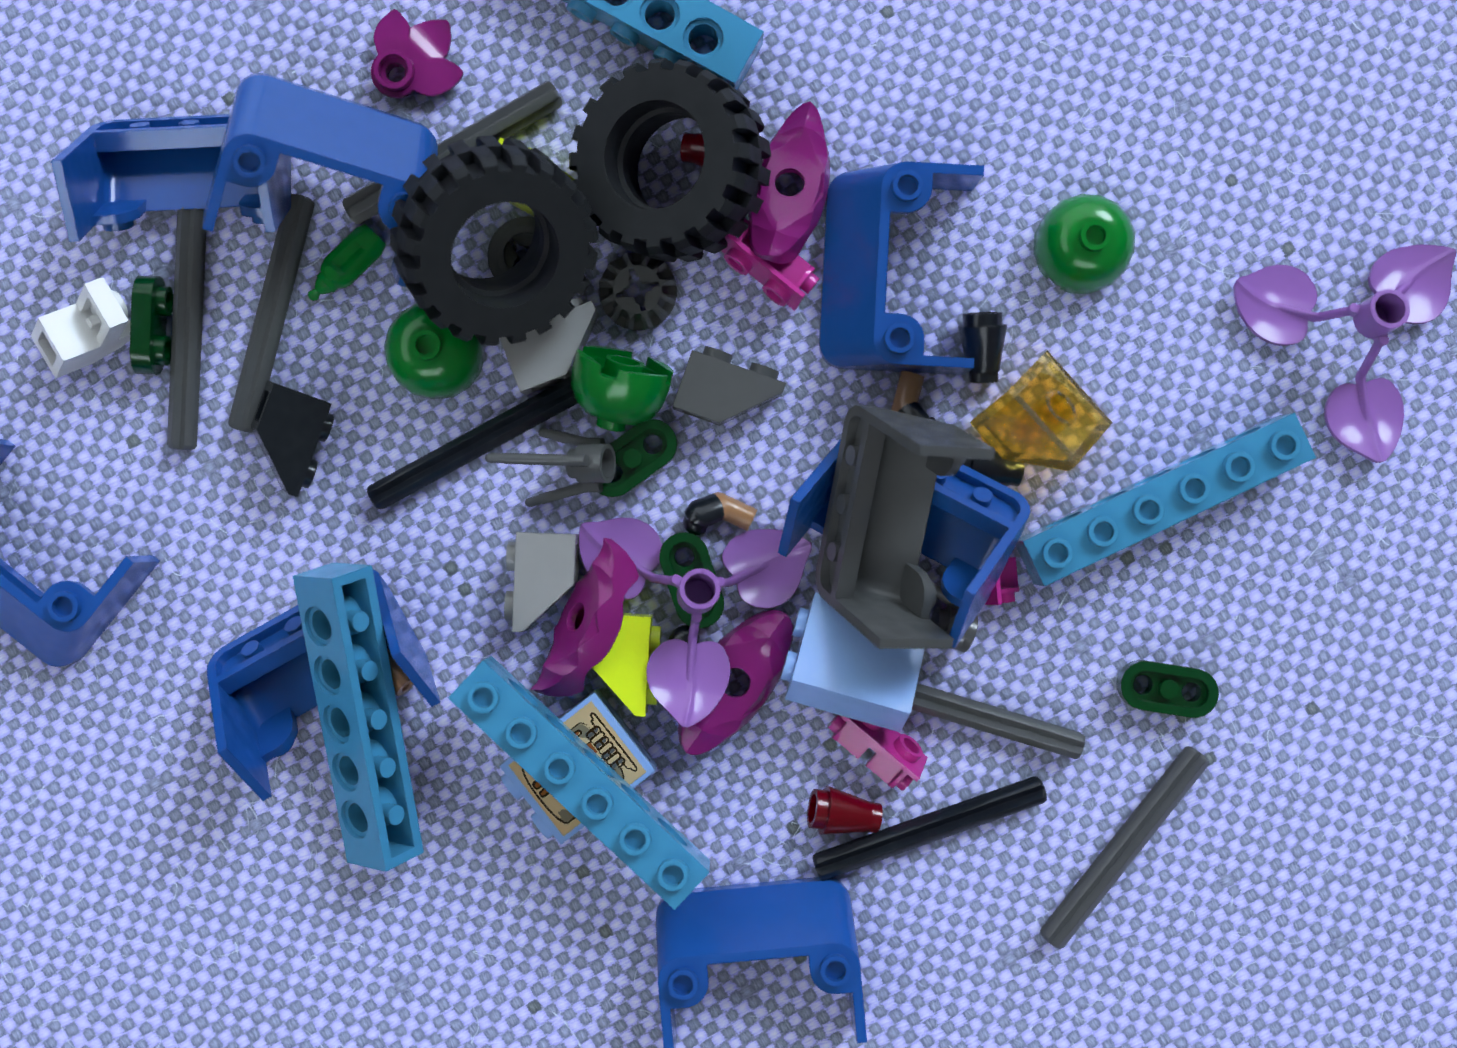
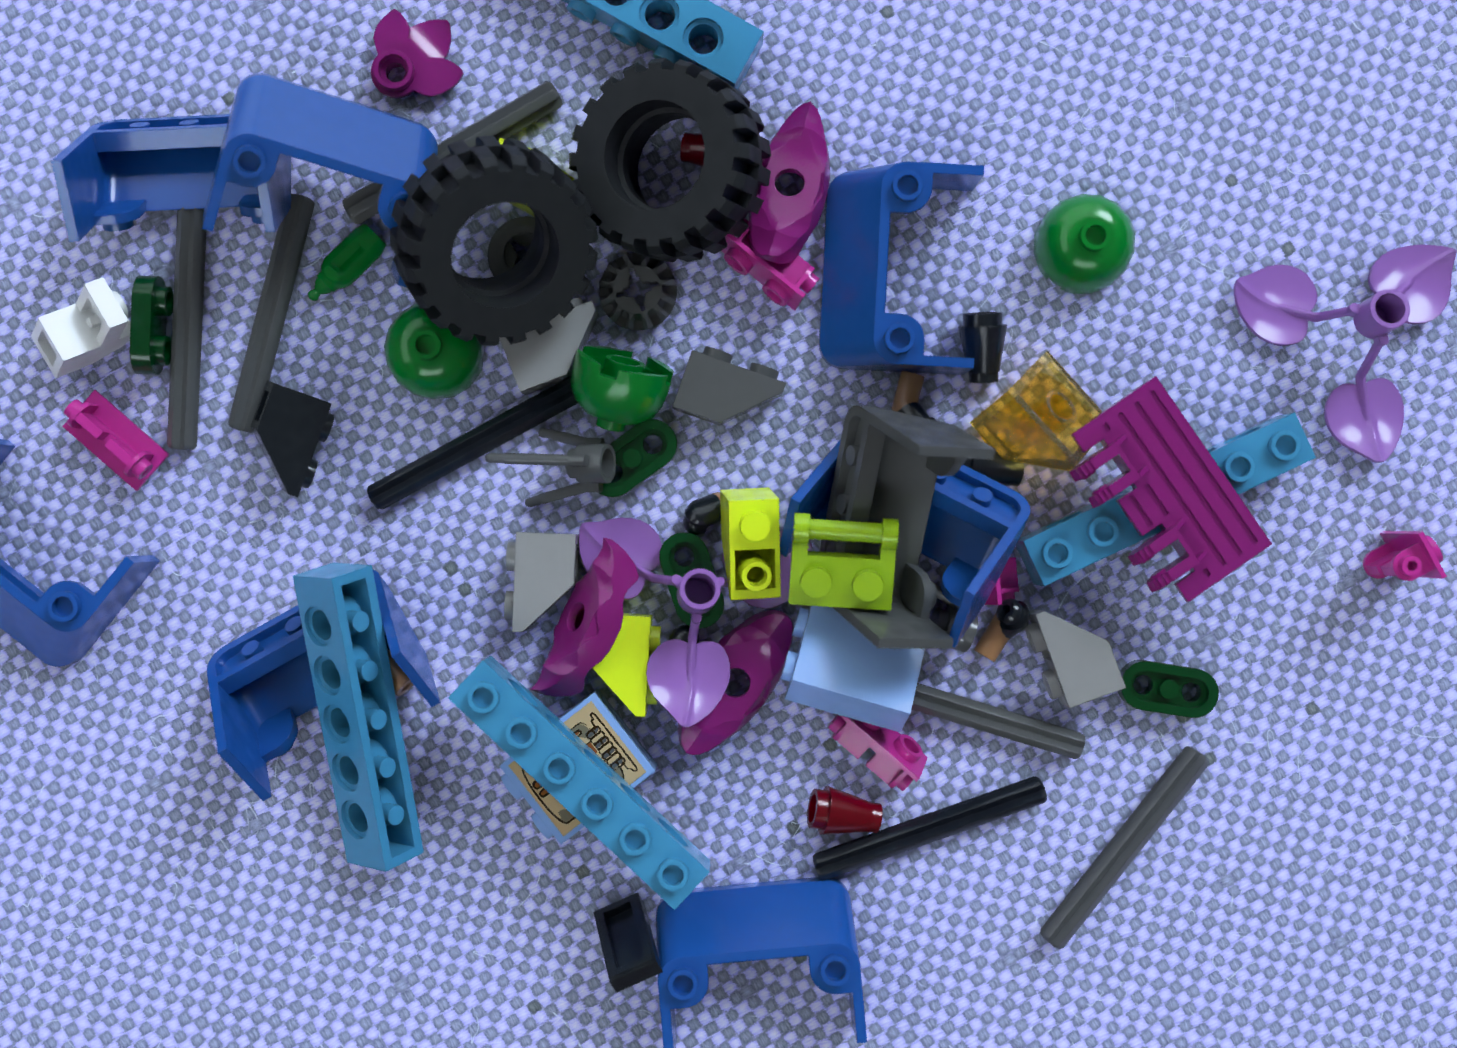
(114, 439): none -> dark pink hinge
(627, 942): none -> black tile
(751, 542): none -> neon yellow slope
(843, 578): none -> lime plate
(1007, 622): none -> arm
(1077, 661): none -> light grey slope
(1173, 488): none -> magenta hinge
(1405, 556): none -> dark pink hinge

